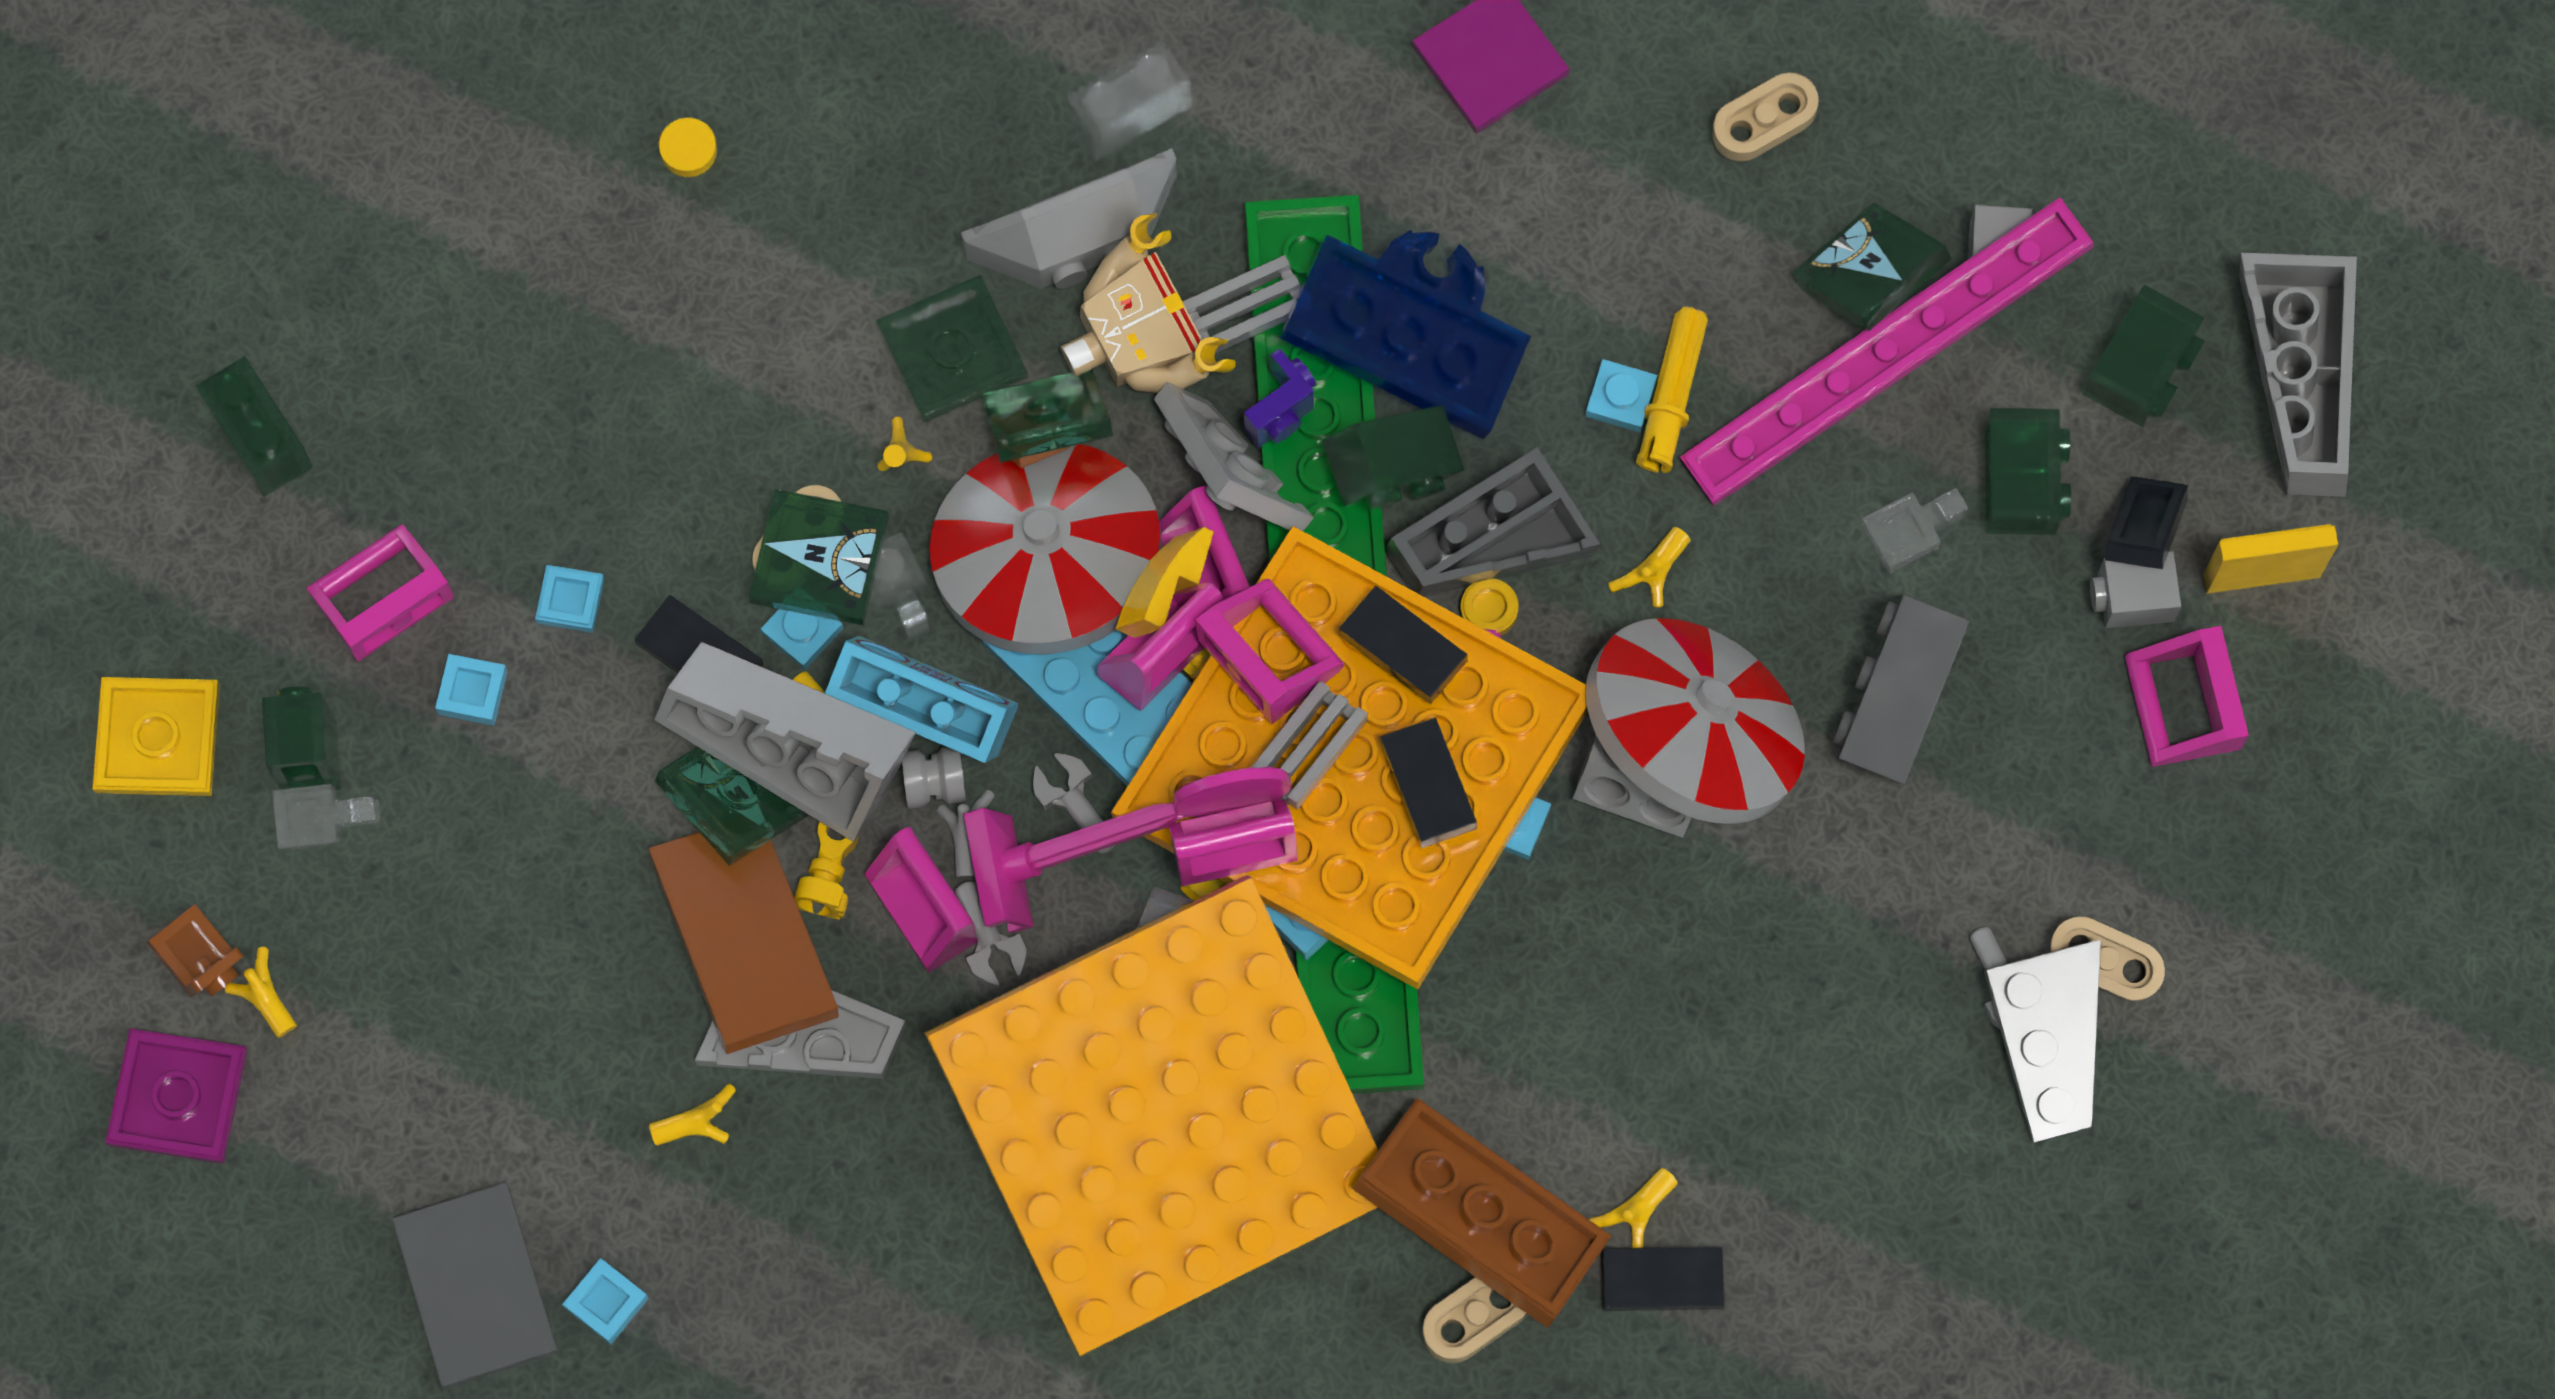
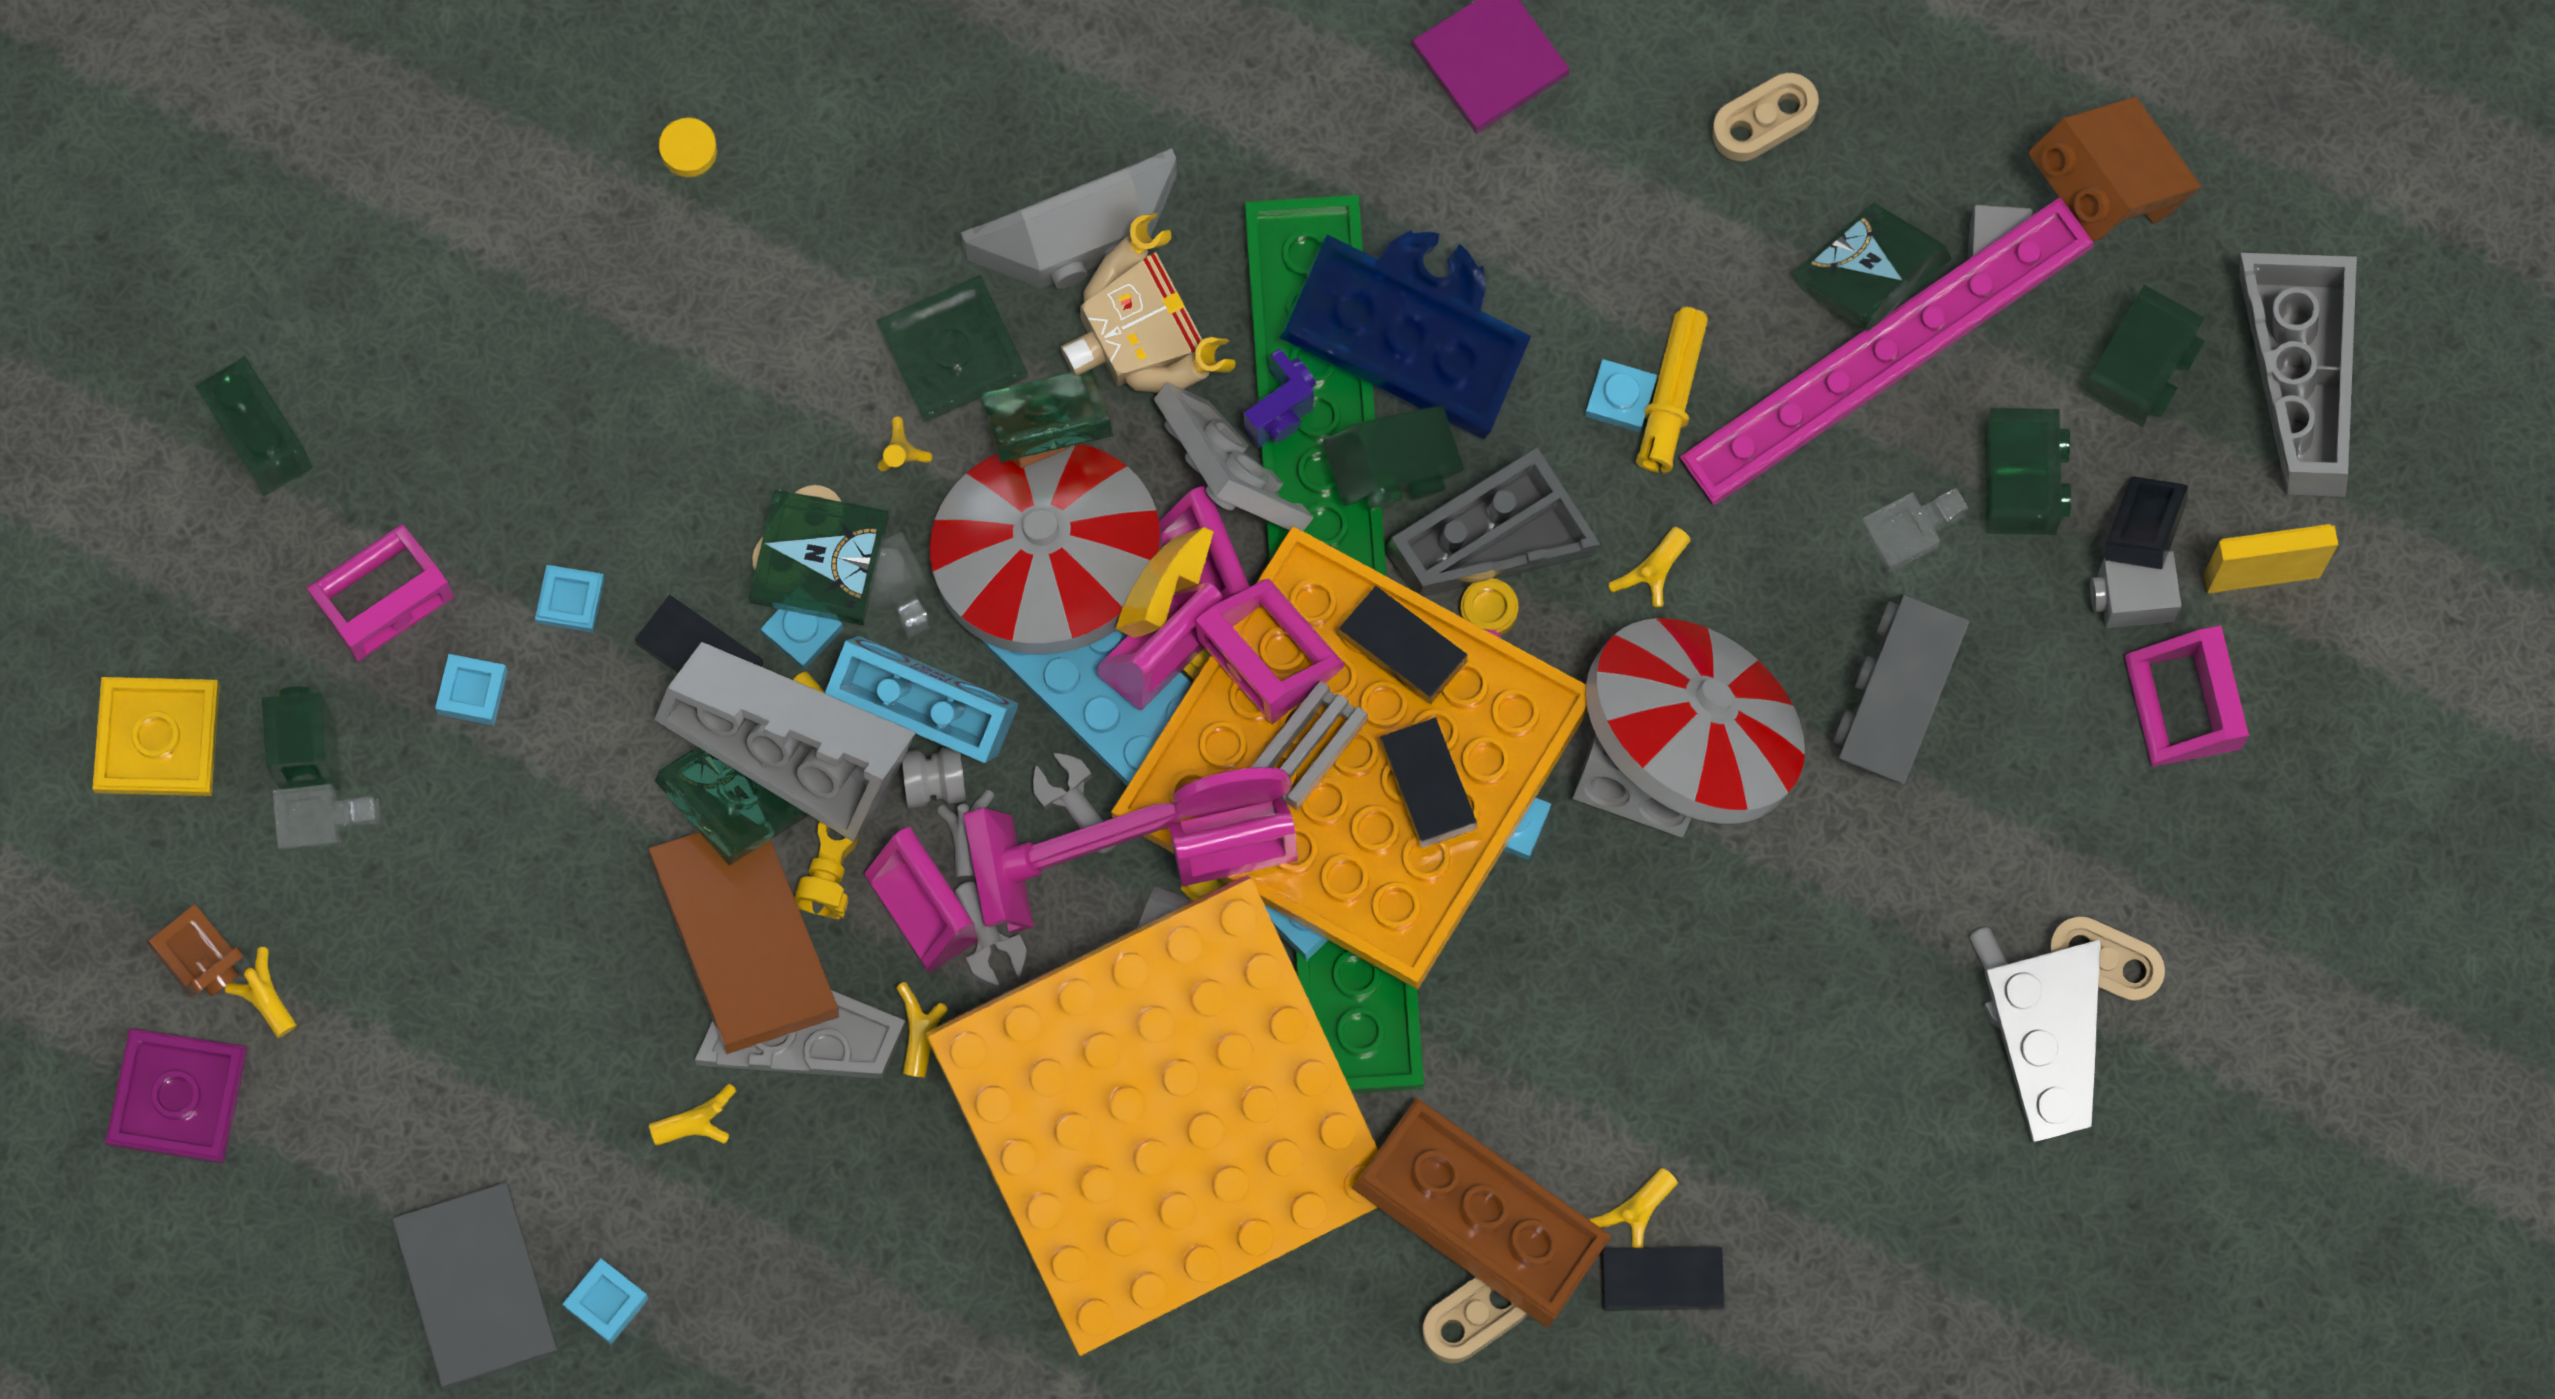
(919, 1023): none -> yellow bar
(1129, 100): clear brick -> none
(1237, 286): light grey tile -> none
(2113, 167): none -> dark orange panel

